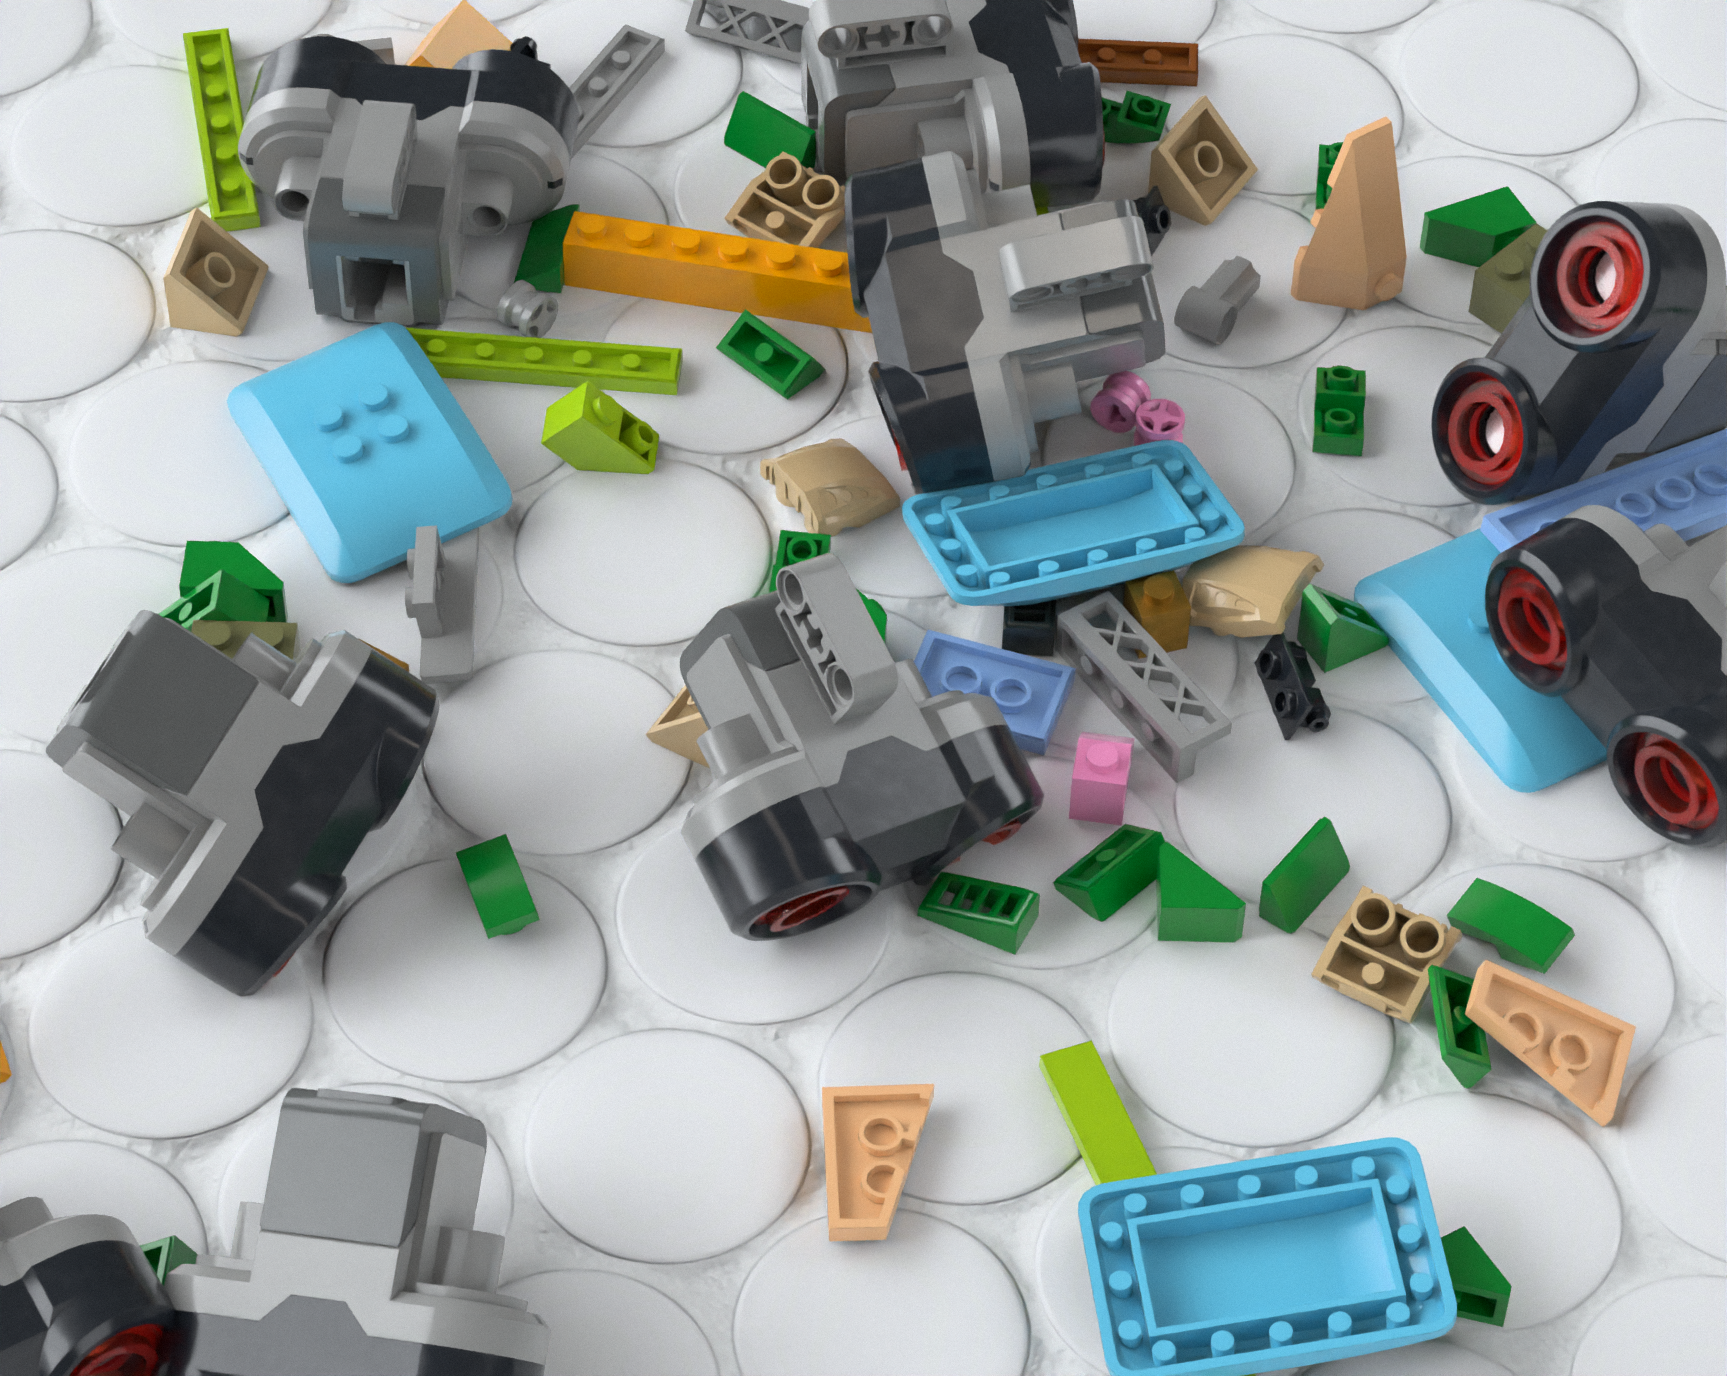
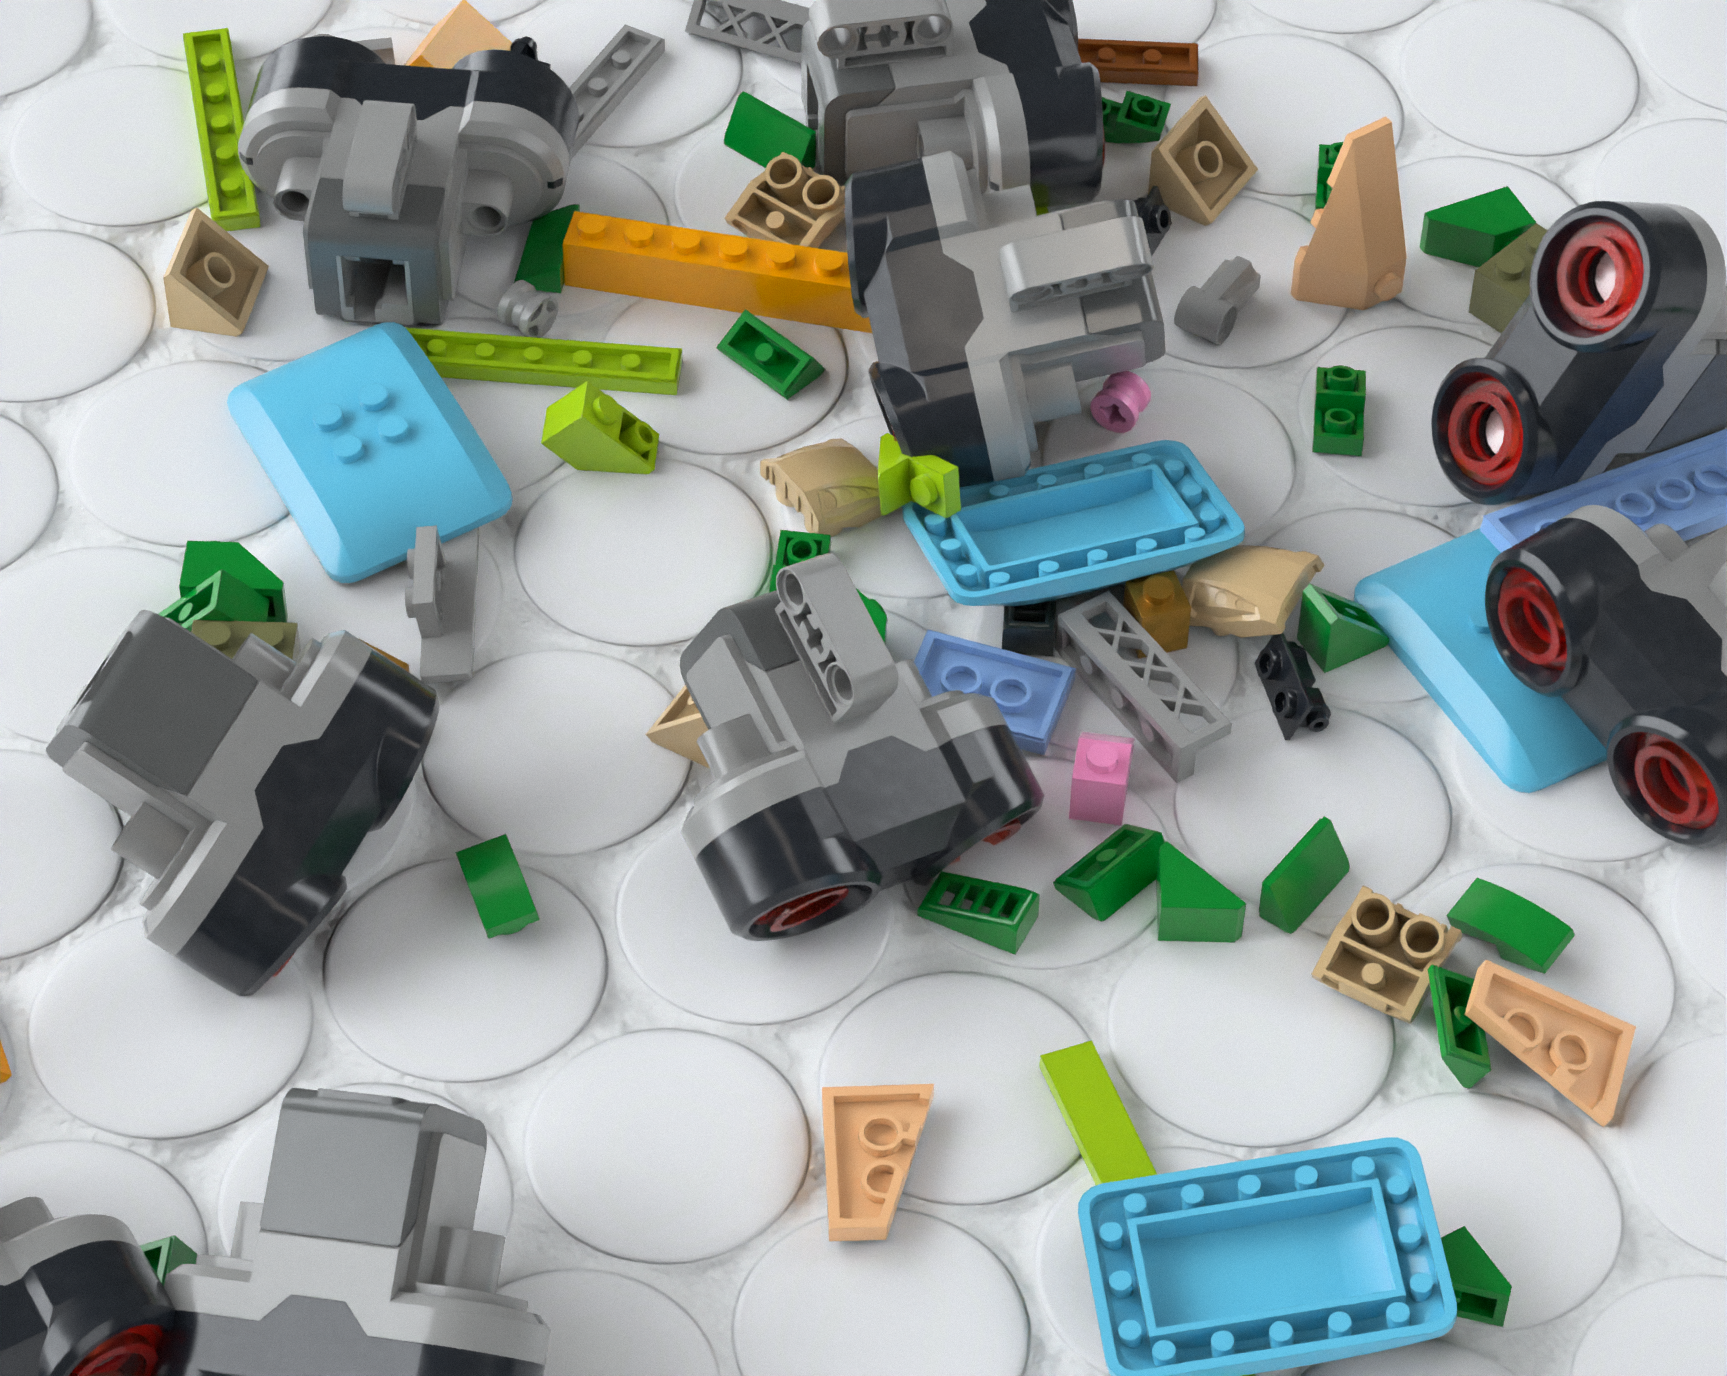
(917, 479): none -> lime slope
(1158, 421): bright pink wheel -> none

